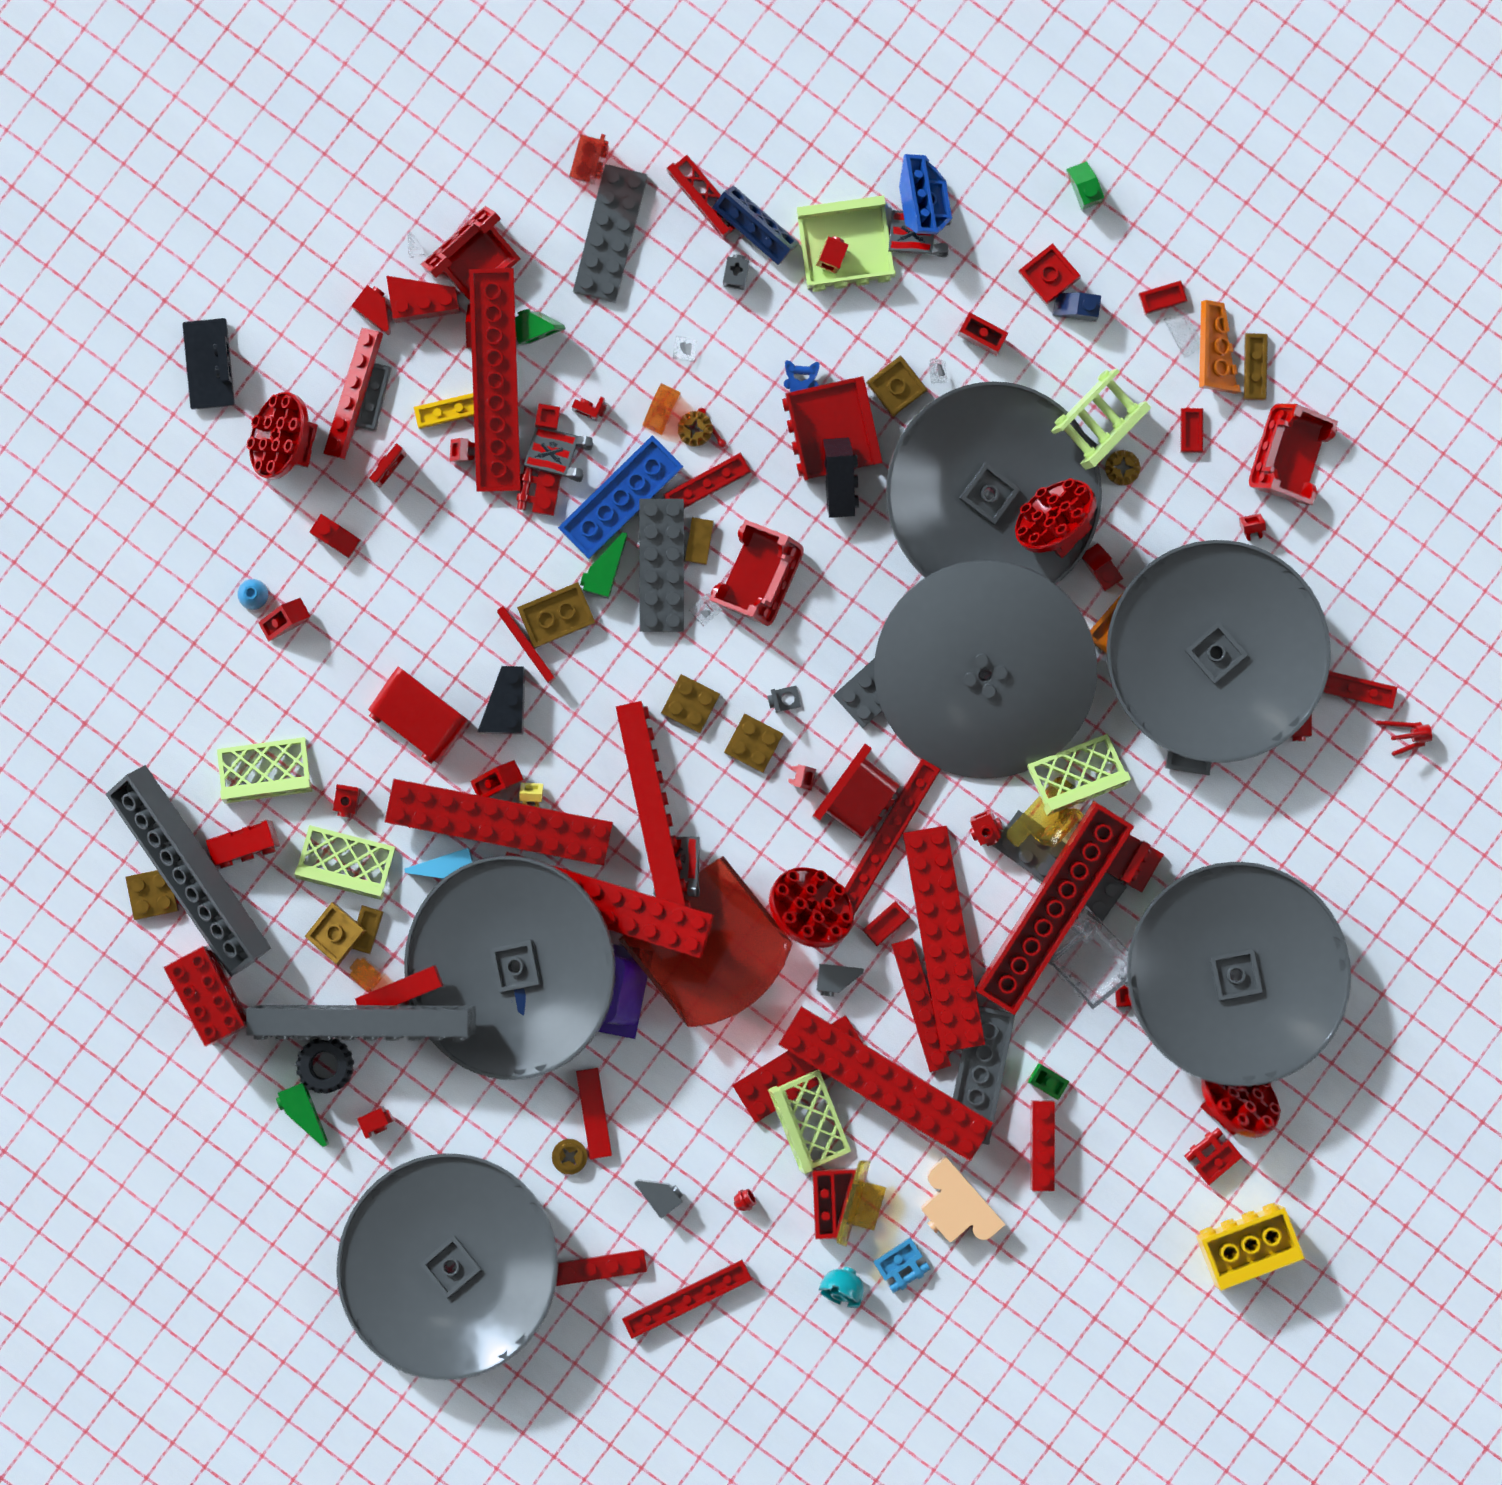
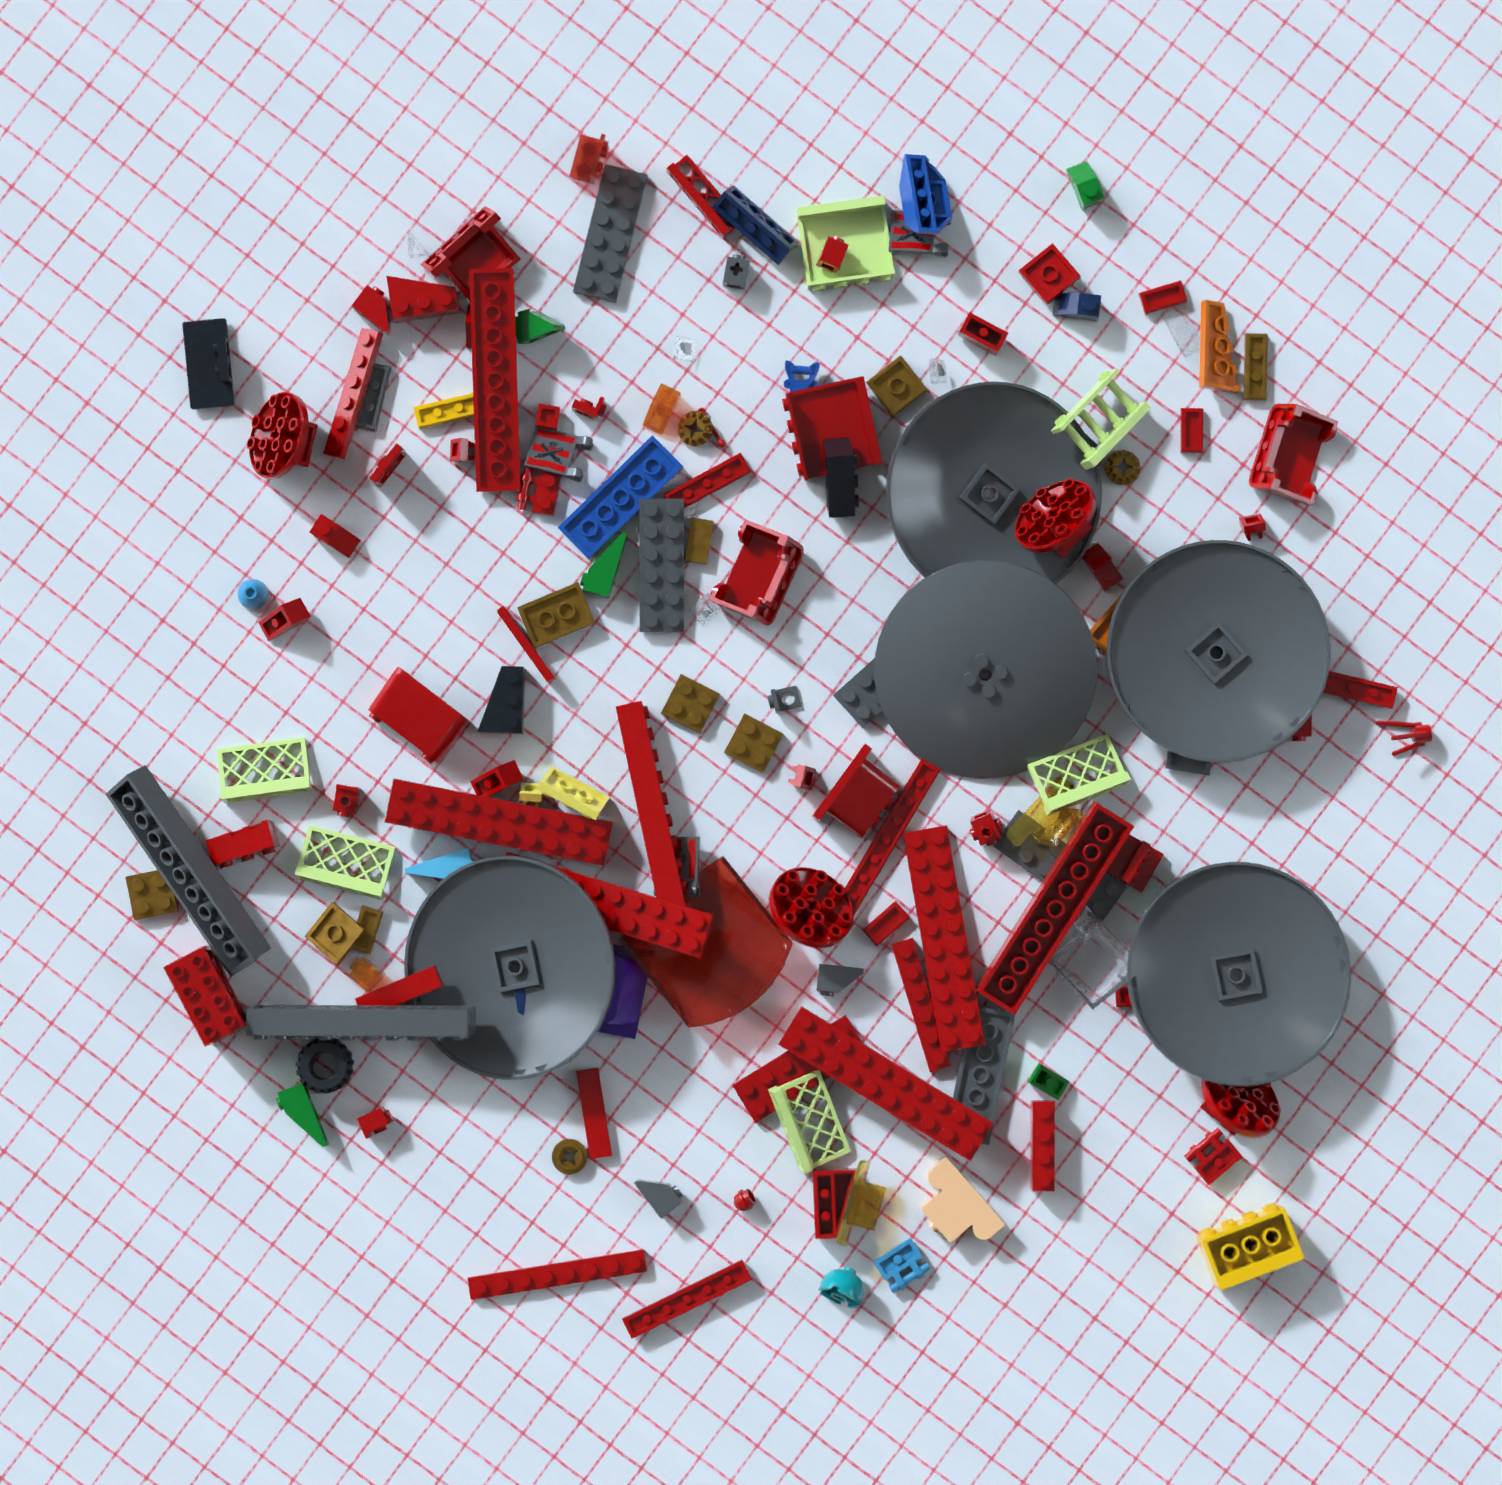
(397, 1257): dark grey dish -> none
(573, 793): none -> light yellow plate

